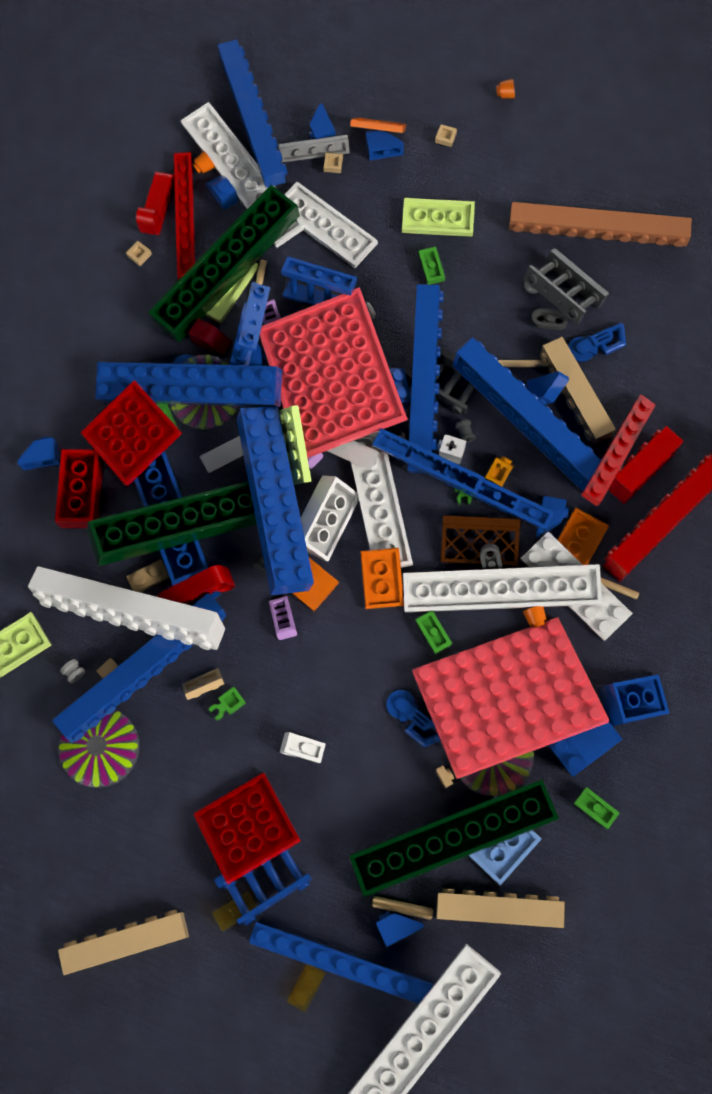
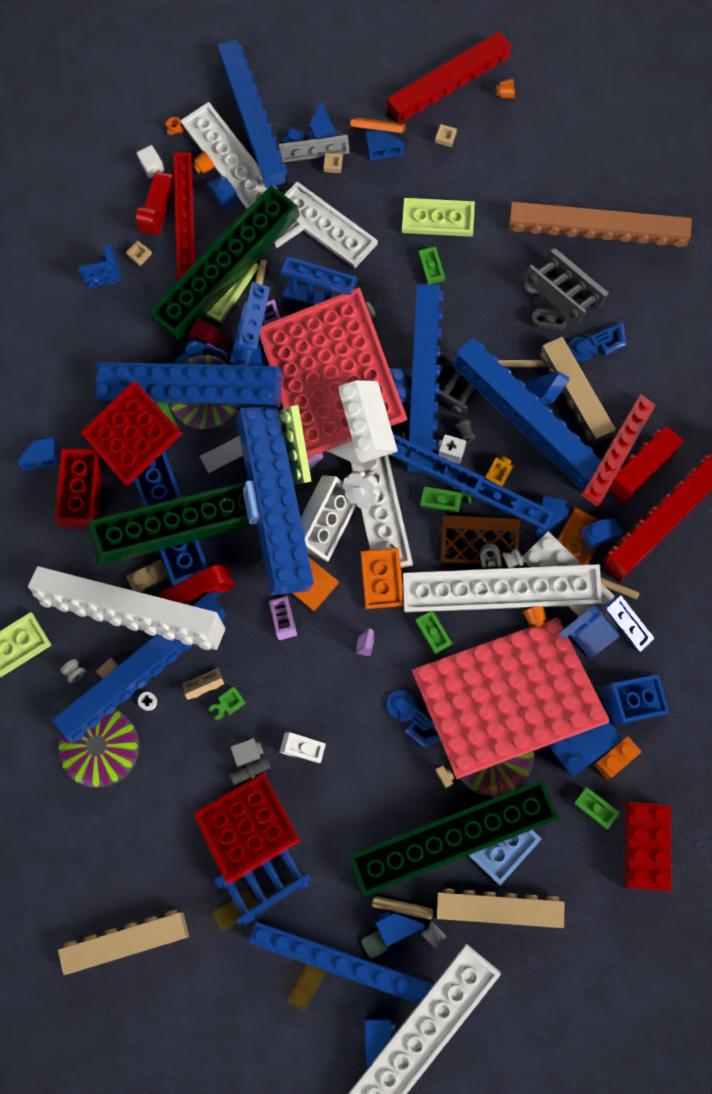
(103, 272): none -> blue bracket
(143, 705): none -> white bush
(150, 161): none -> white brick
(171, 122): none -> orange plate
(196, 347): none -> blue piece
(247, 752): none -> light grey brick
(250, 771): none -> dark grey pin
(251, 502): none -> light blue tile
(294, 136): none -> blue plate
(361, 489): none -> white plant
(365, 643): none -> lavender slope
(367, 419): none -> white slope
(374, 944): none -> sand green piece
(377, 1035): none -> blue slope
(433, 934): none -> light grey wheel
(441, 499): none -> bright green plate
(449, 77): none -> red brick
(512, 559): none -> light grey wheel
(591, 631): none -> blue bracket
(601, 533): none -> blue slope
(617, 758): none -> orange brick
(628, 622): none -> plate
(647, 846): none -> red brick

